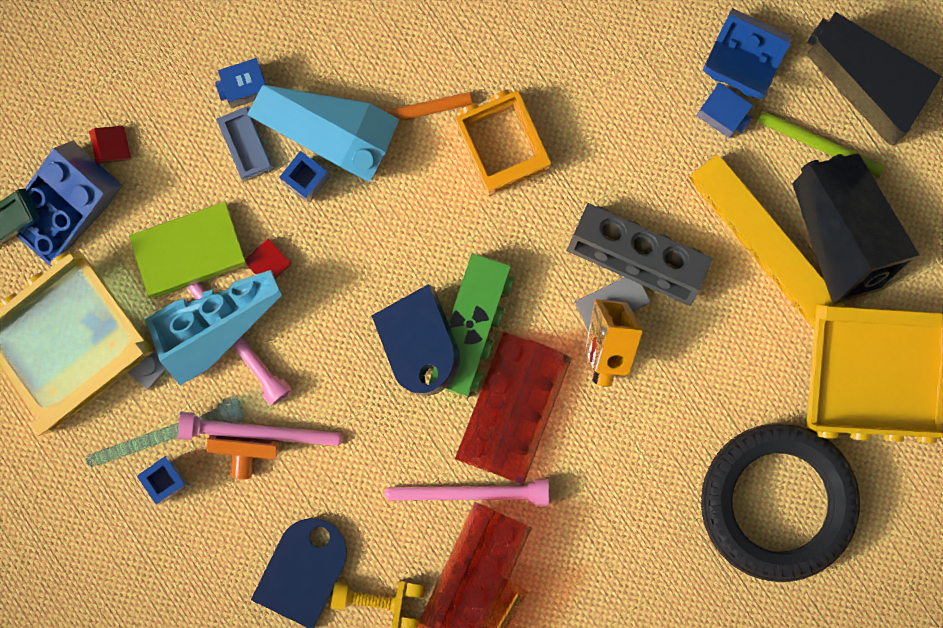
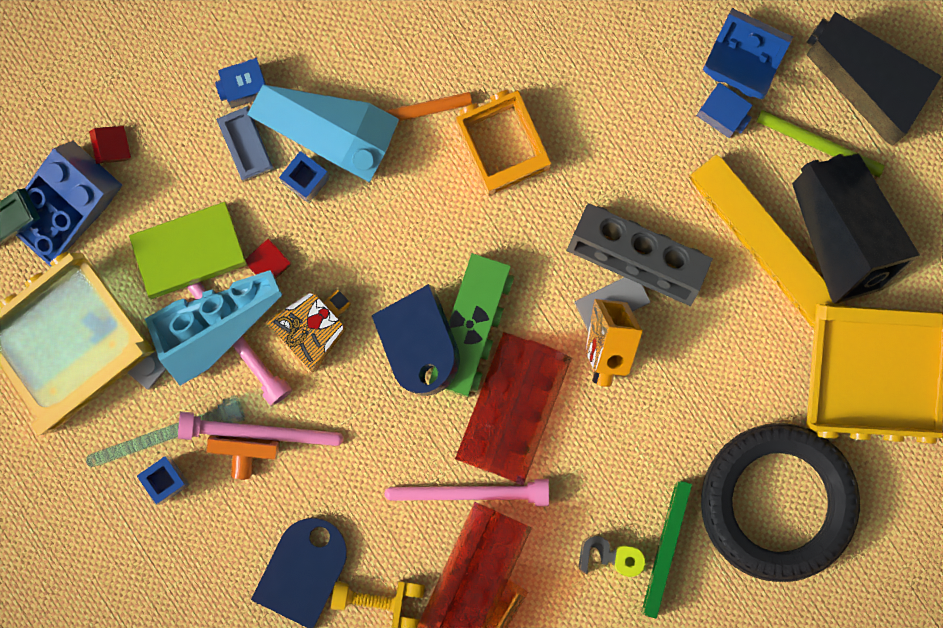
(311, 326): none -> torso
(625, 559): none -> leg
(666, 549): none -> green tile

